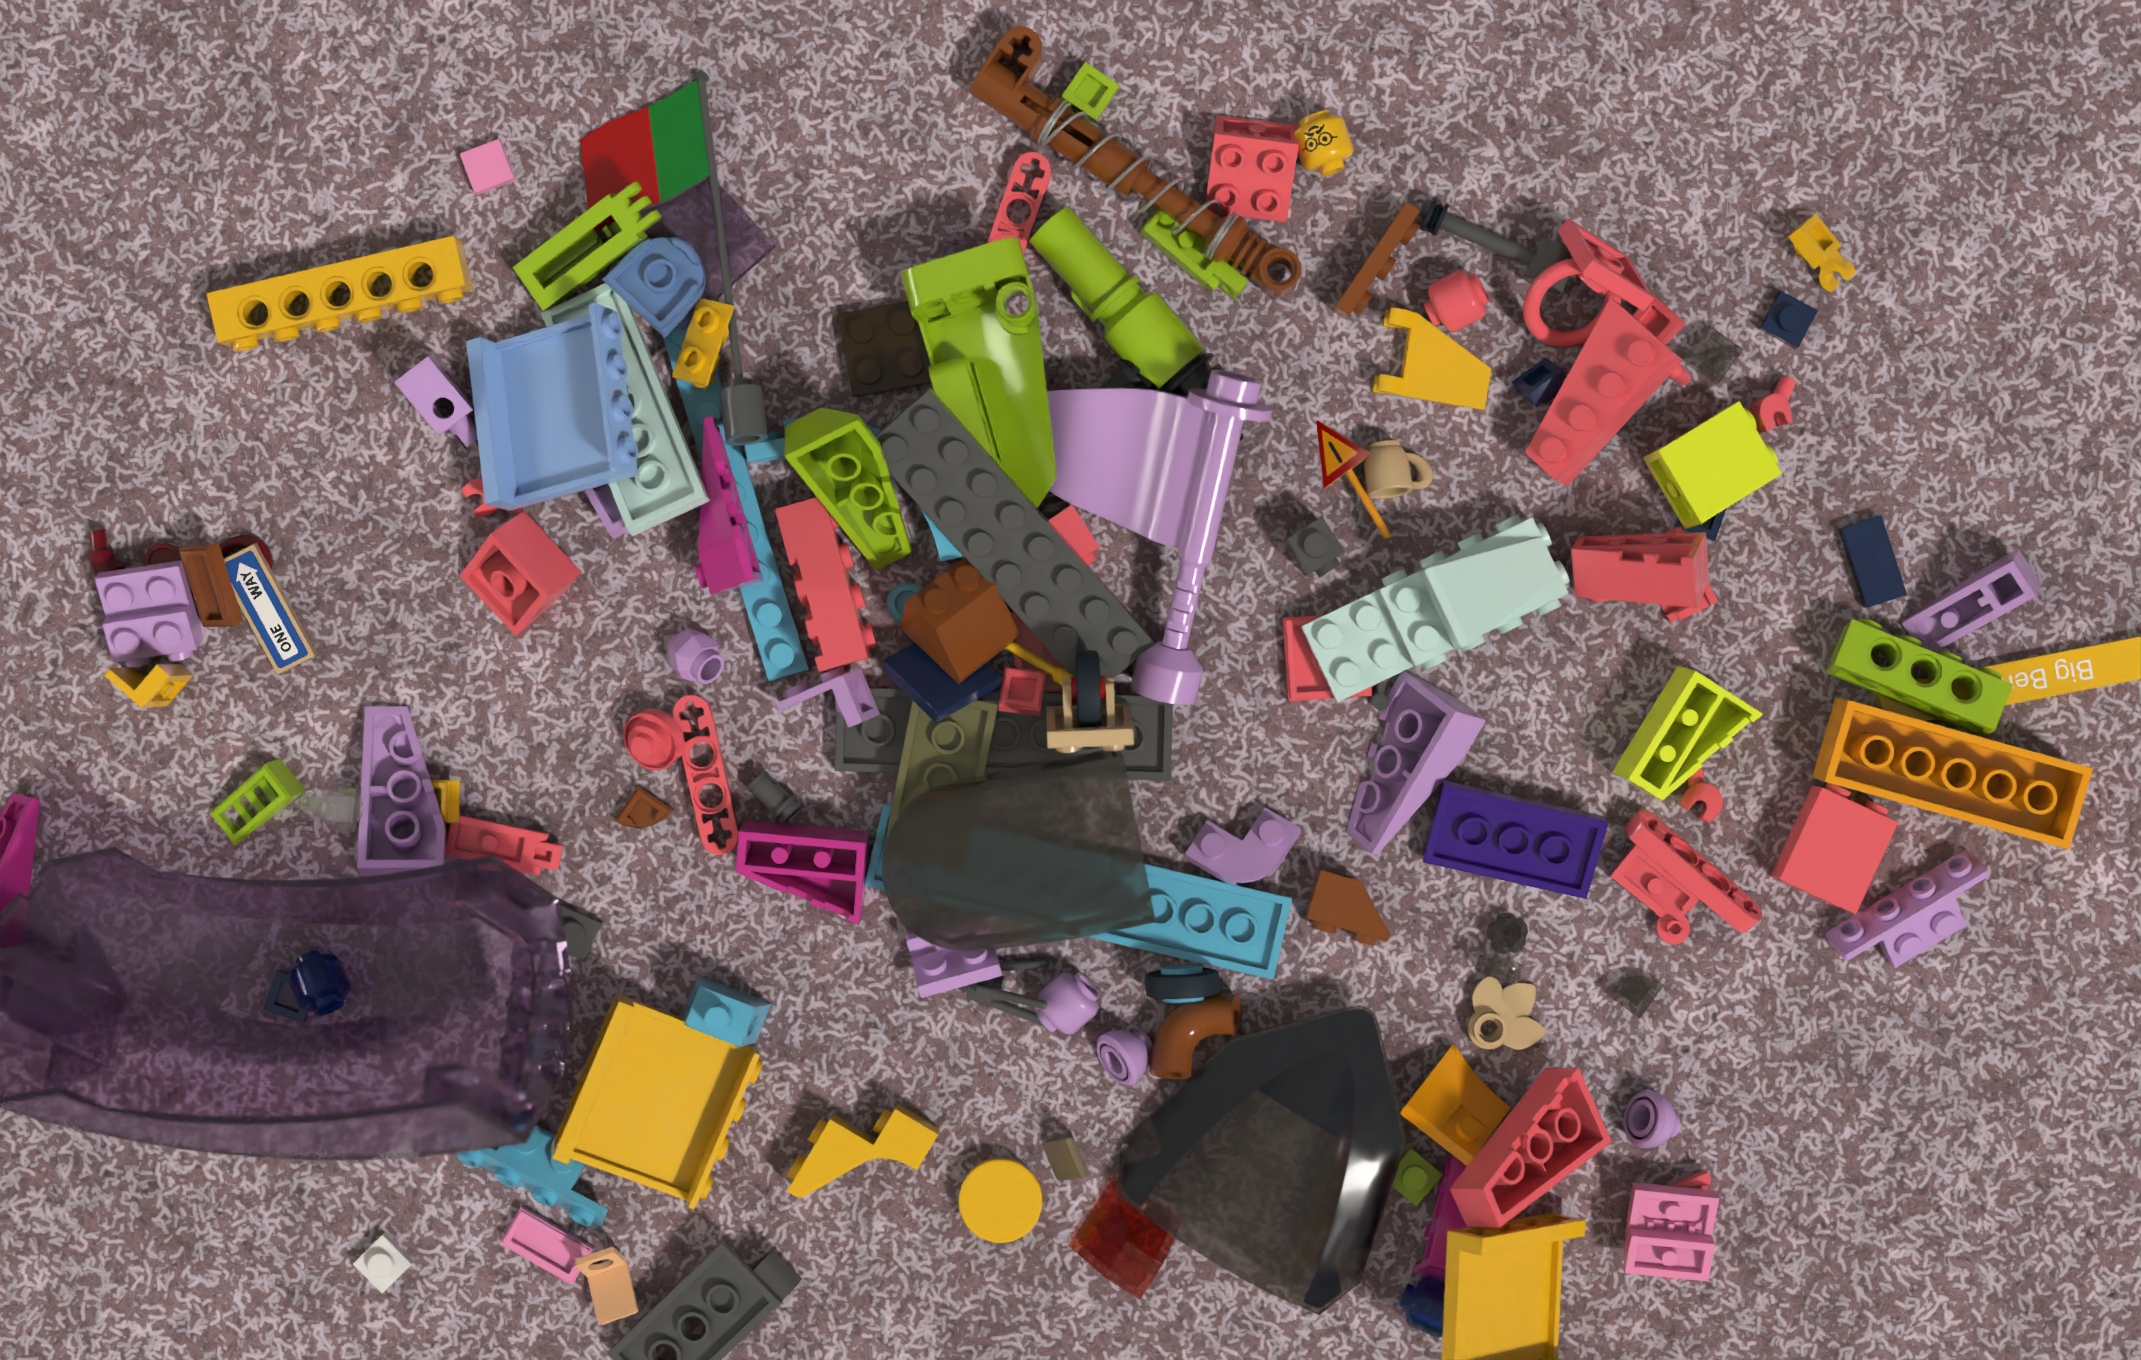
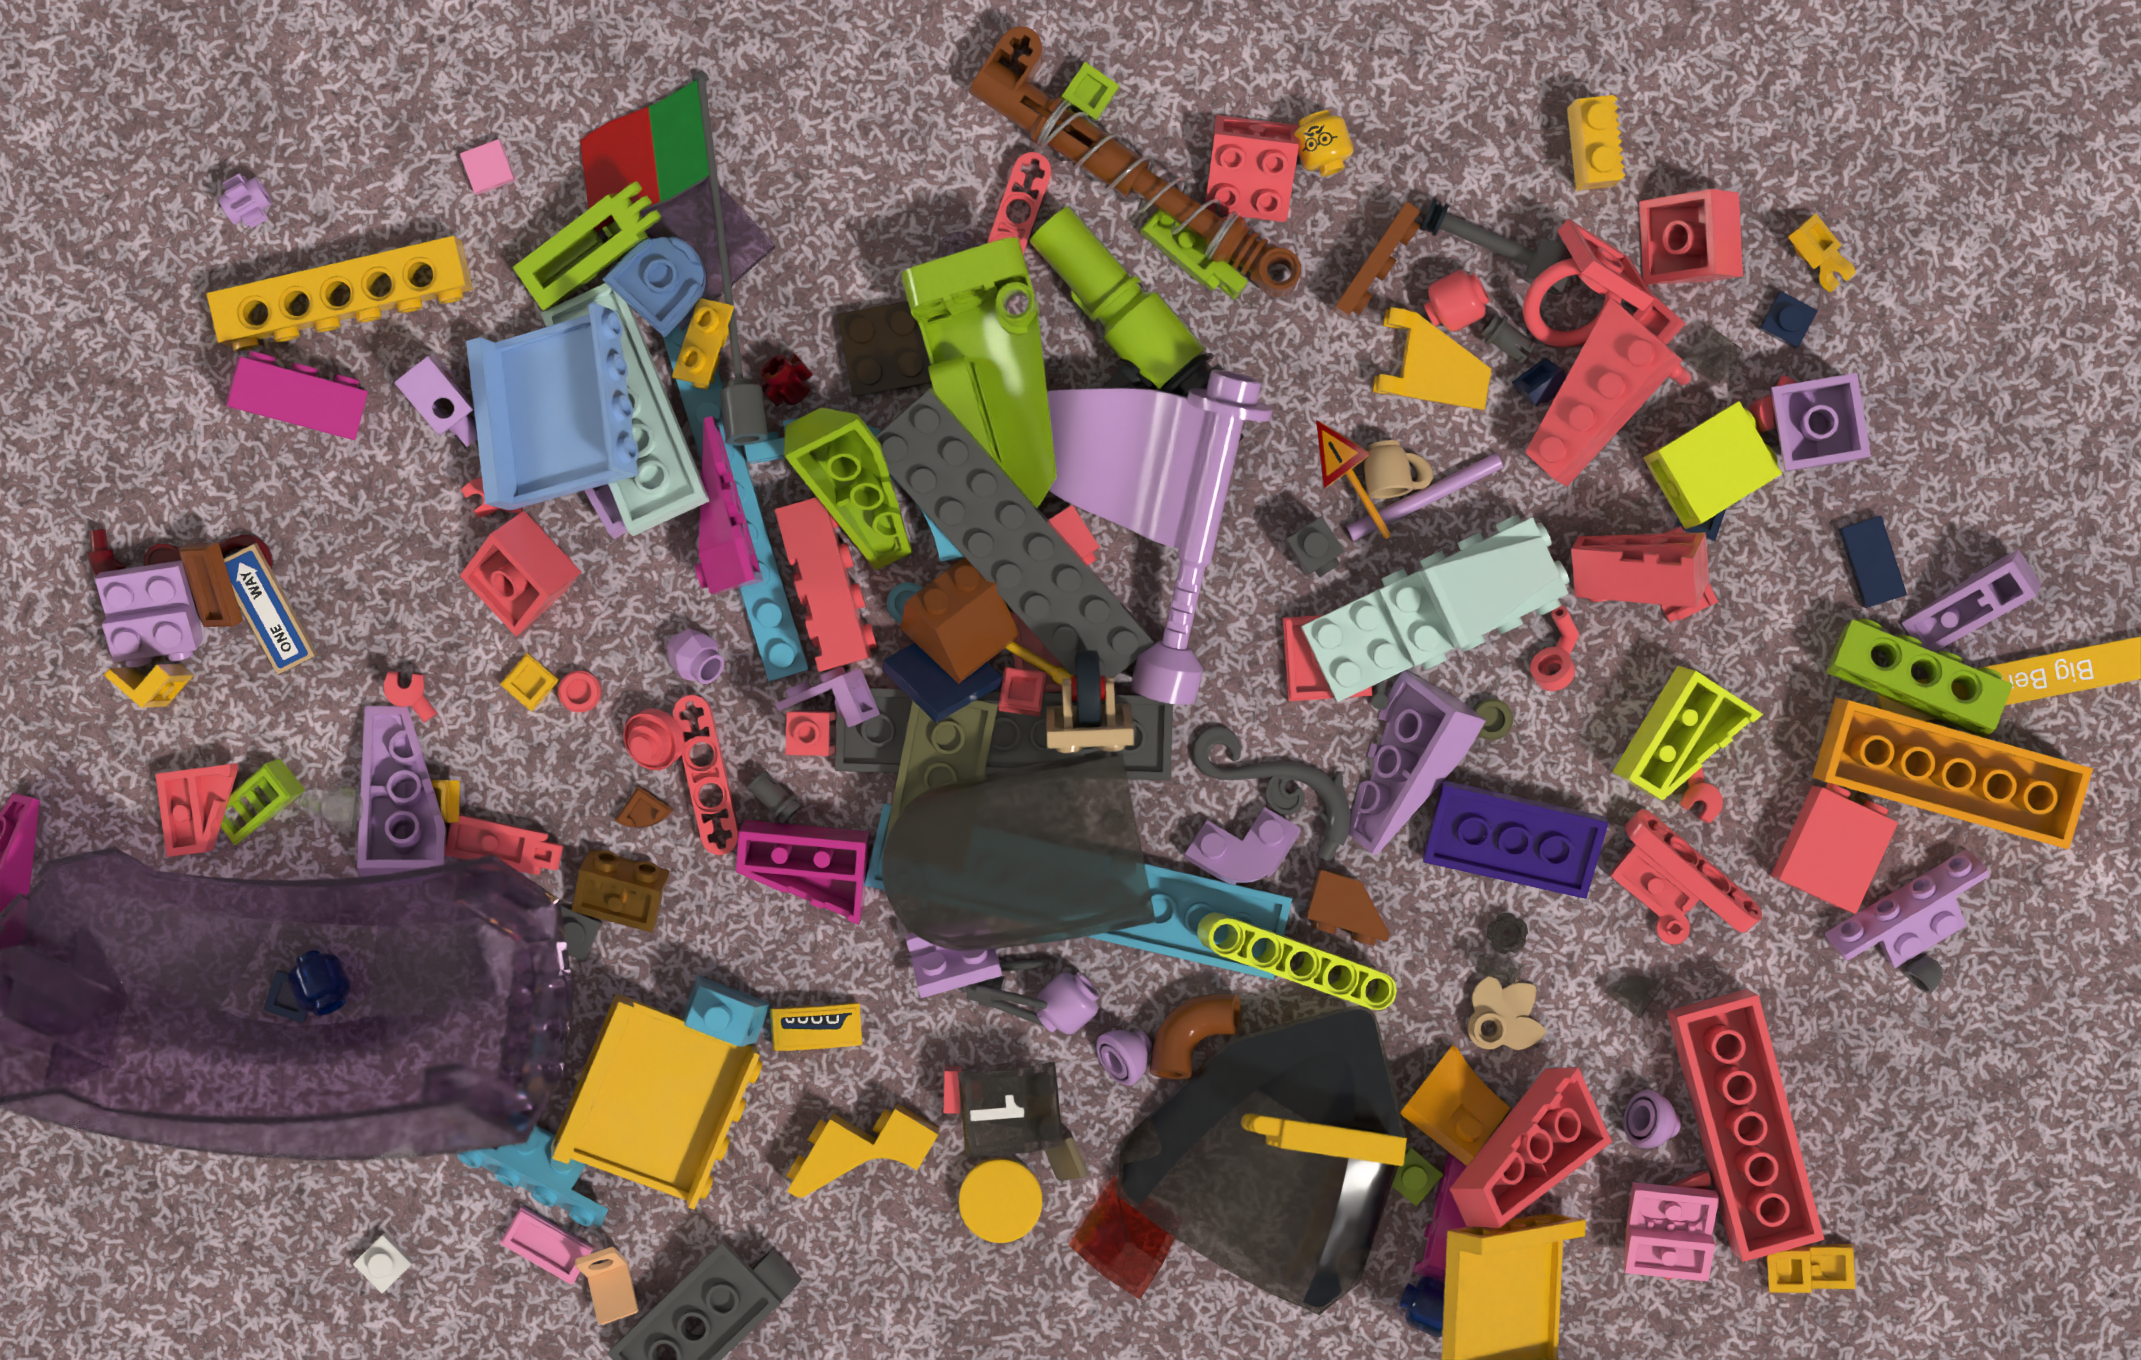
(194, 806): none -> coral wing
(245, 200): none -> lavender gear
(296, 395): none -> dark pink wedge
(410, 696): none -> coral piece
(529, 682): none -> yellow tile
(580, 691): none -> coral tile
(620, 890): none -> pearl gold bracket
(785, 379): none -> dark red gear
(809, 732): none -> coral window
(816, 1026): none -> yellow slope
(951, 1090): none -> coral tile
(1010, 1108): none -> clear smoke slope
(1182, 983): black wheel -> none
(1313, 971): none -> neon yellow beam
(1327, 1139): none -> yellow hinge
(1338, 816): none -> dark grey plant
(1427, 495): none -> lavender bar
(1497, 717): none -> olive tile
(1505, 337): none -> dark grey pin
(1556, 657): none -> coral plate
(1595, 142): none -> yellow brick
(1691, 237): none -> coral slope
(1745, 1125): none -> coral brick
(1812, 1268): none -> yellow slope
(1820, 422): none -> lavender slope
(1927, 971): none -> dark grey hinge

